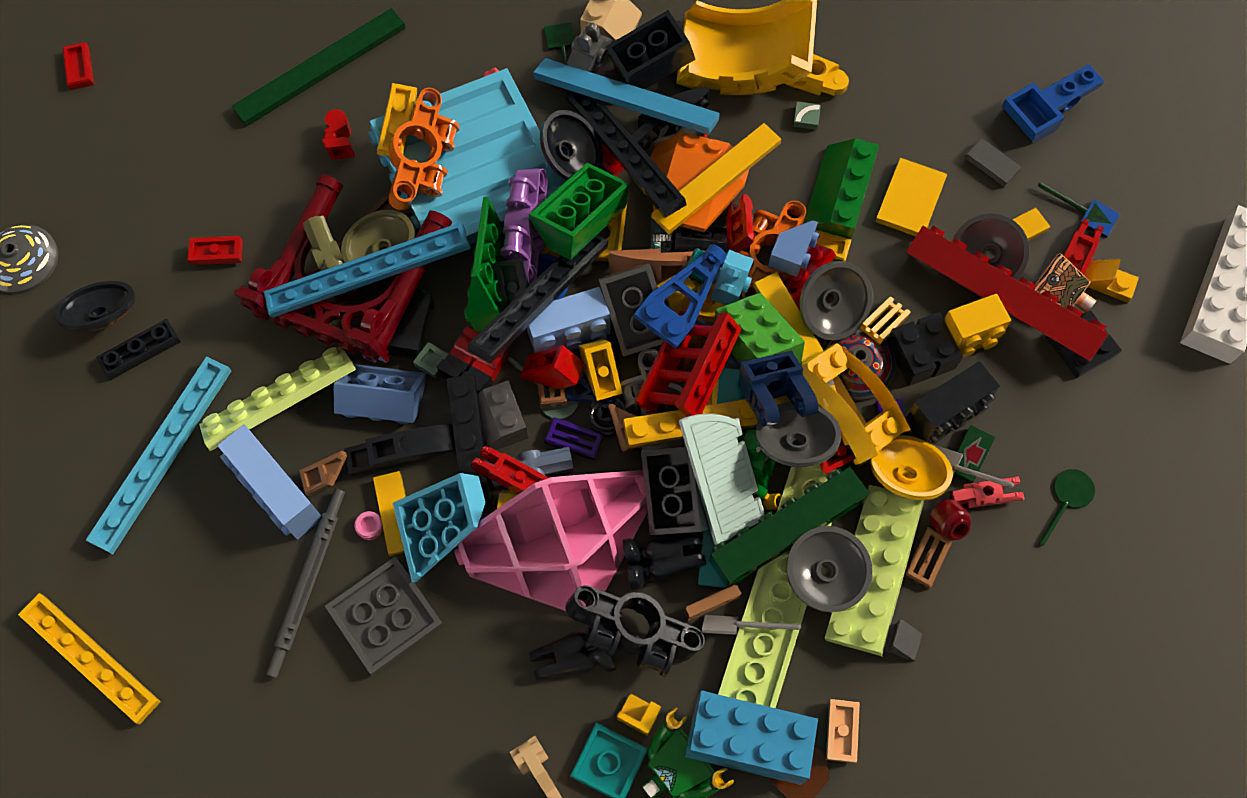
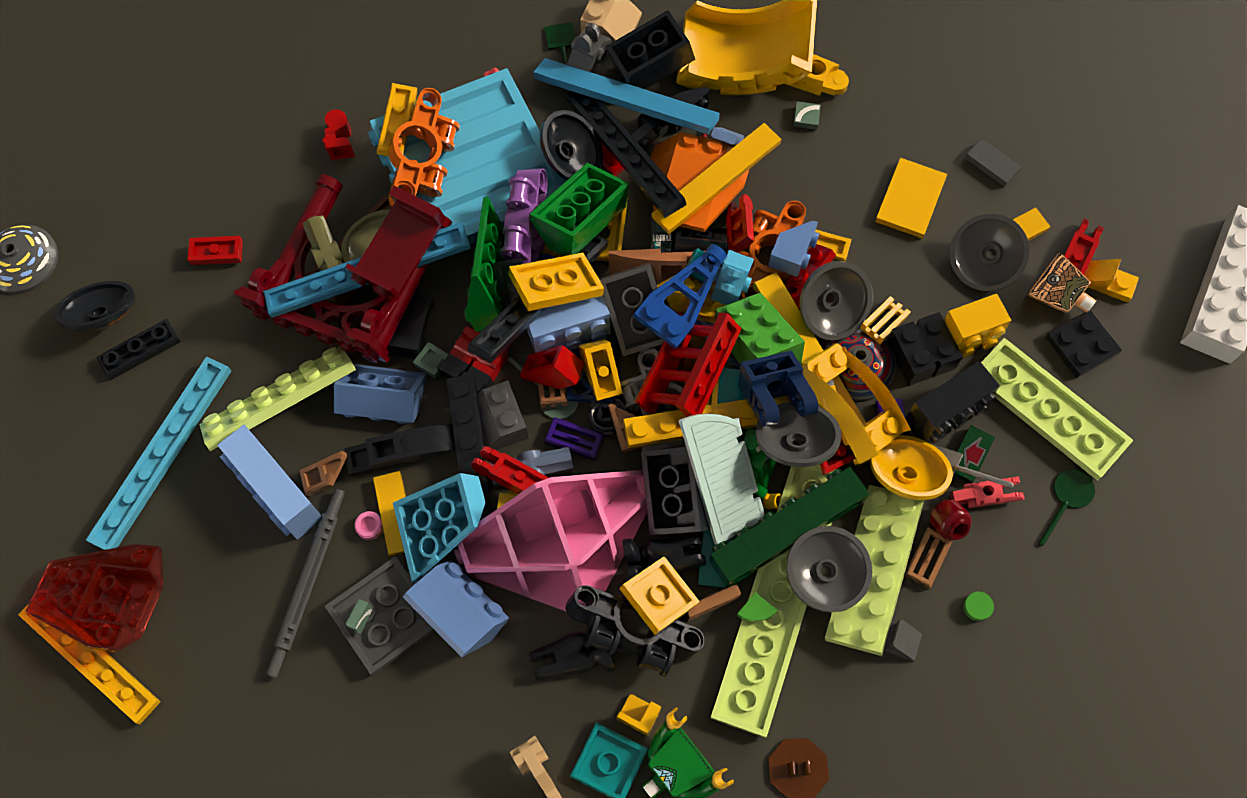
(78, 66): red tile -> none
(101, 595): none -> clear red wedge
(318, 67): dark green tile -> none
(359, 616): none -> sand green tile
(398, 244): none -> dark red panel
(456, 608): none -> medium blue slope
(555, 281): none -> yellow plate
(659, 595): none -> yellow plate
(726, 135): none -> light blue tile
(729, 625): light grey piece -> none
(752, 738): dark azure piece -> none
(756, 609): none -> bright green tile
(841, 186): green slope -> none
(842, 731): light nougat plate -> none
(978, 606): none -> bright green tile
(1017, 296): red brick -> none
(1039, 111): blue plate -> none
(1055, 410): none -> yellowish green plate
(1096, 213): piece -> none

